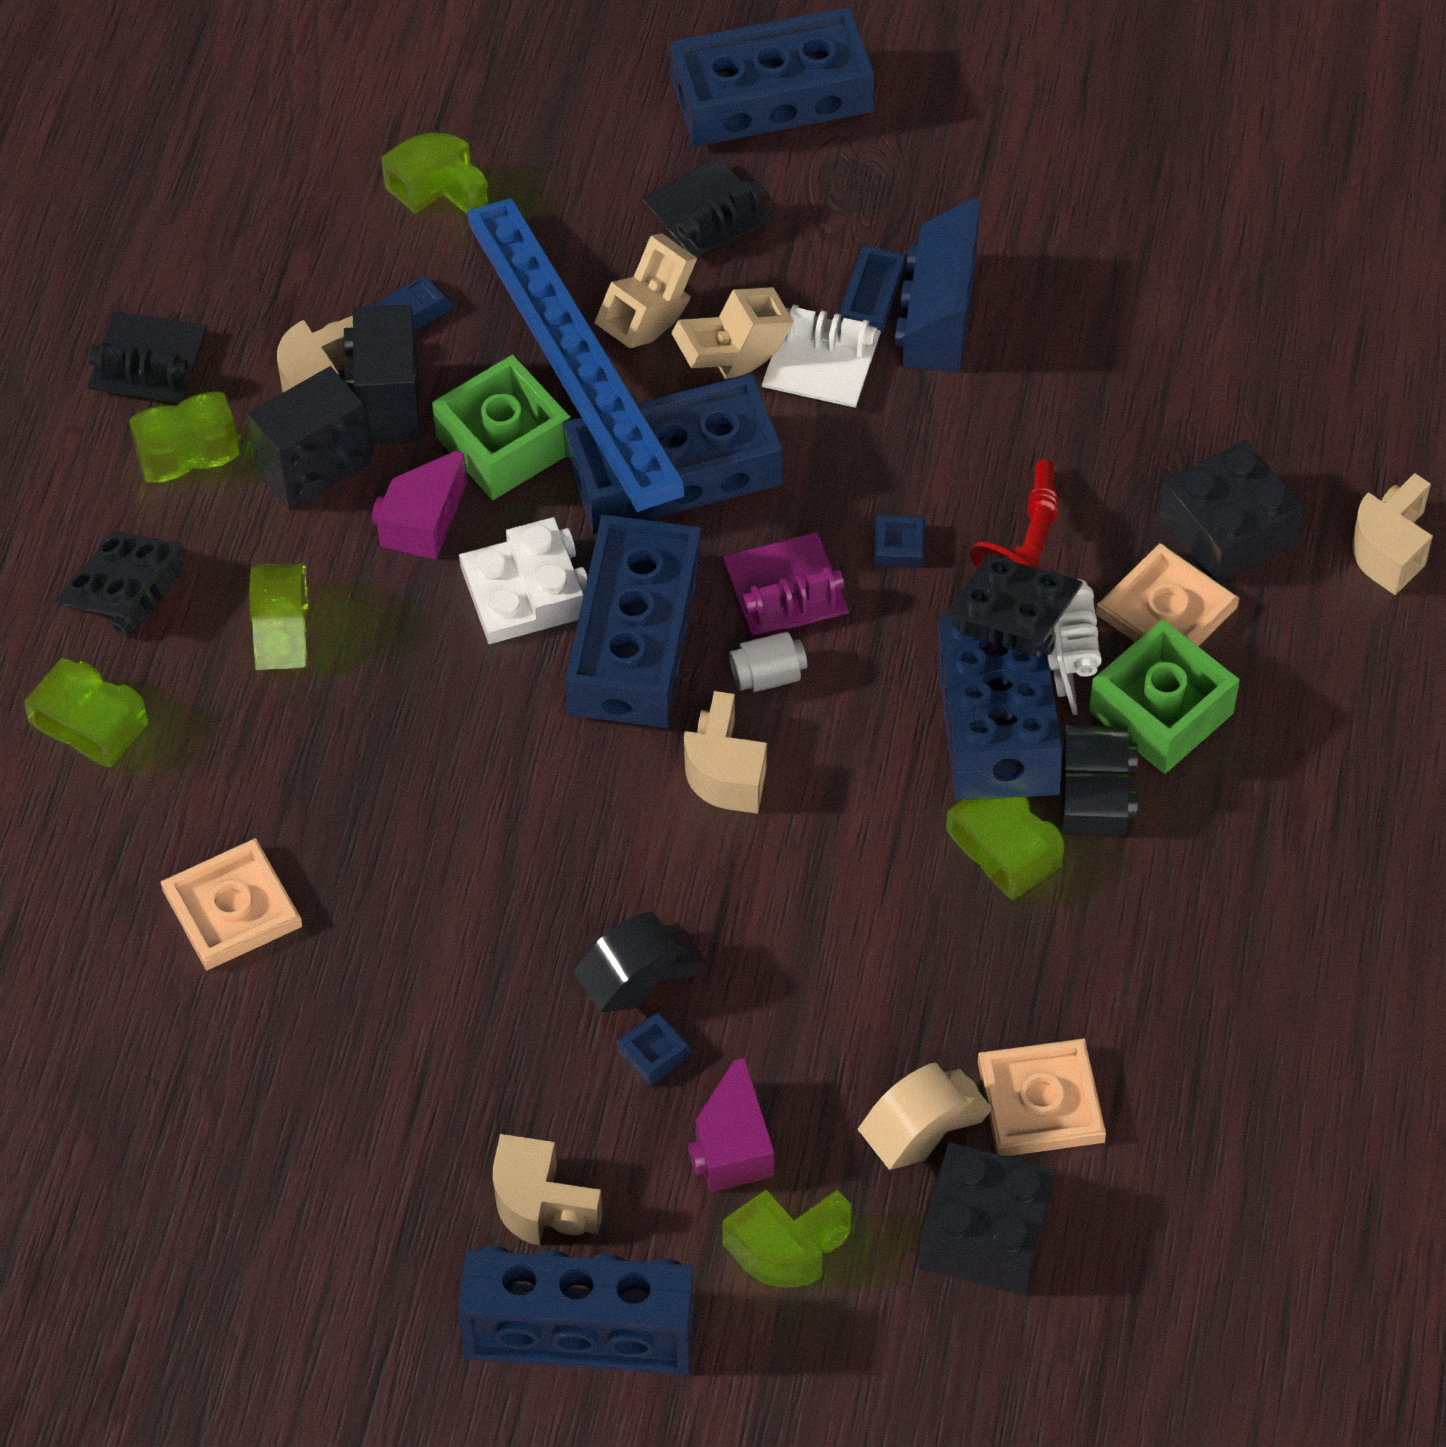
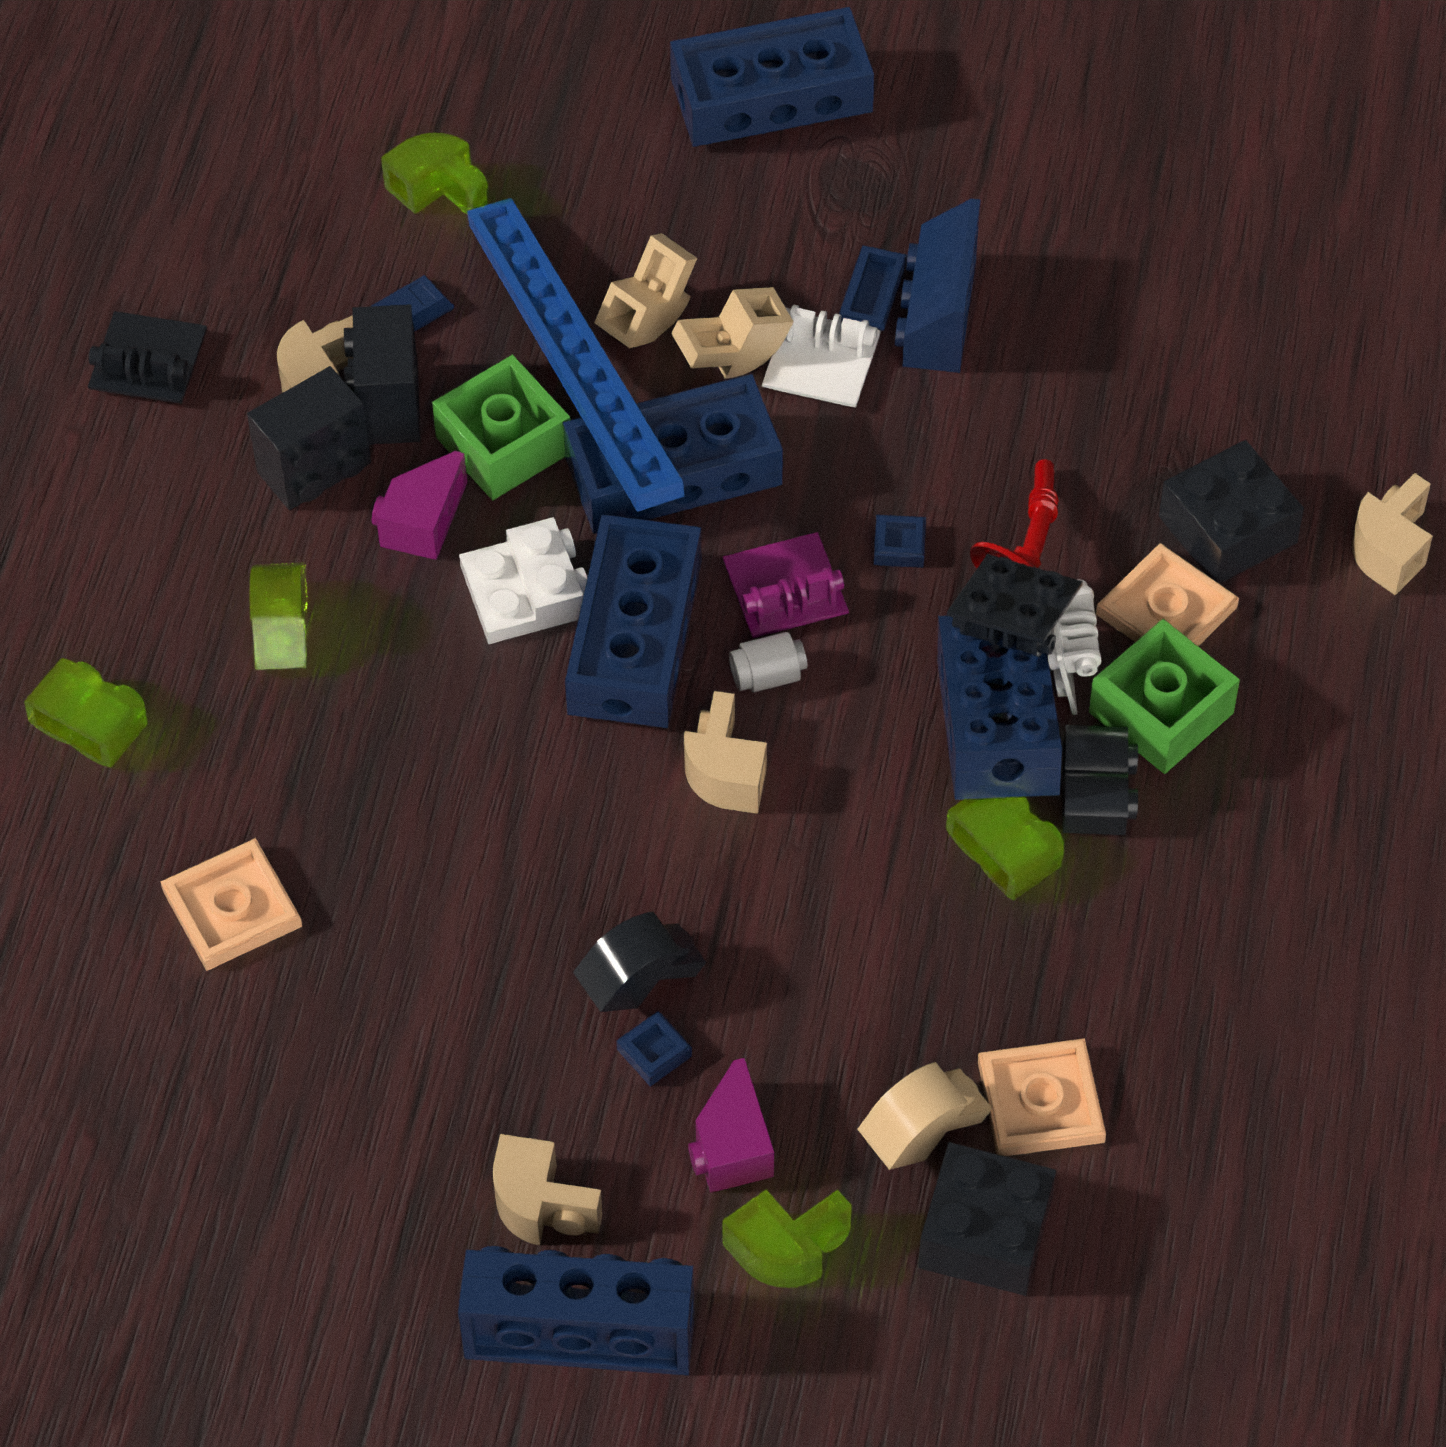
(125, 579): black hinge -> none
(184, 437): clear neon green brick -> none
(708, 208): black hinge -> none

